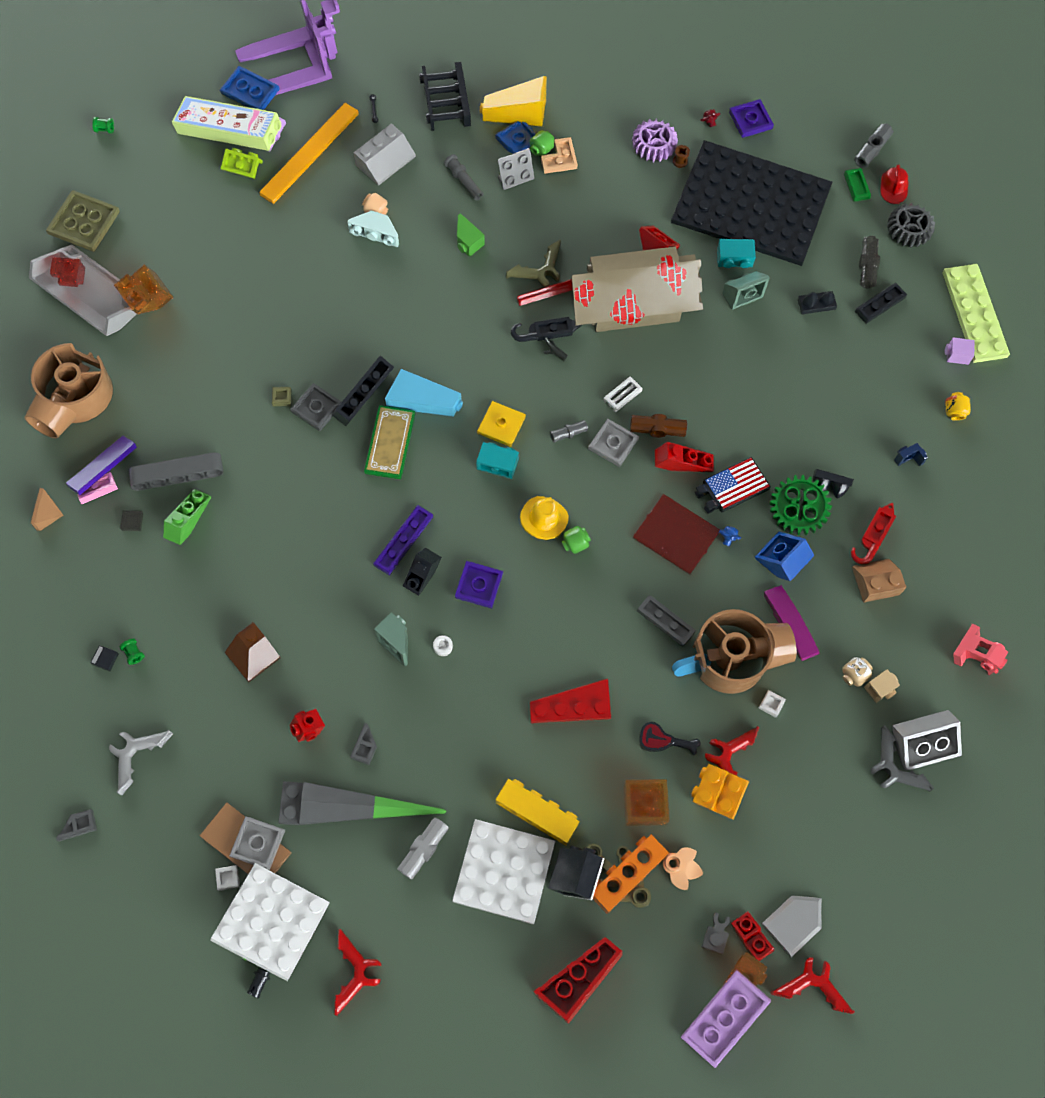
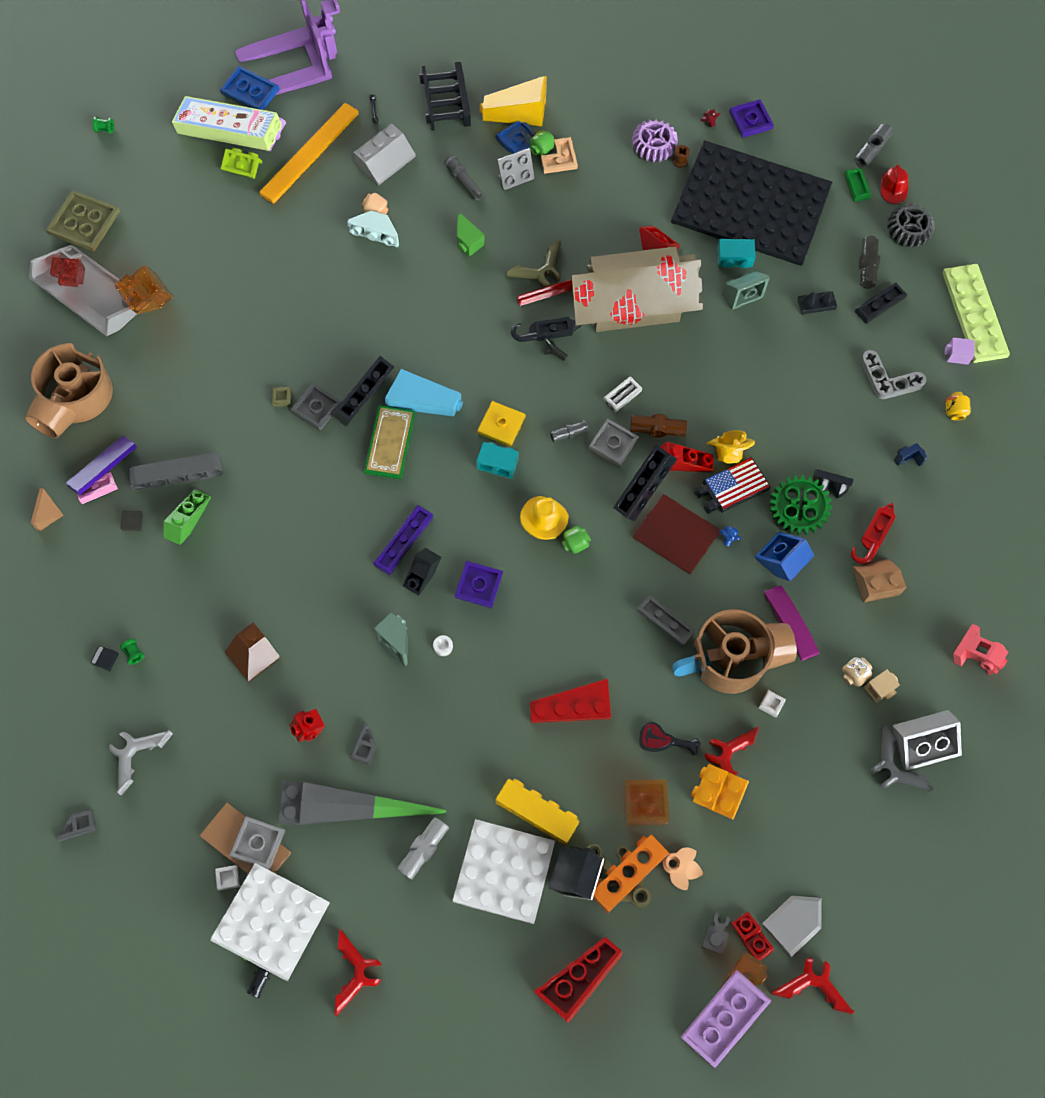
(645, 483): none -> black brick
(731, 446): none -> yellow hat
(889, 384): none -> light grey beam

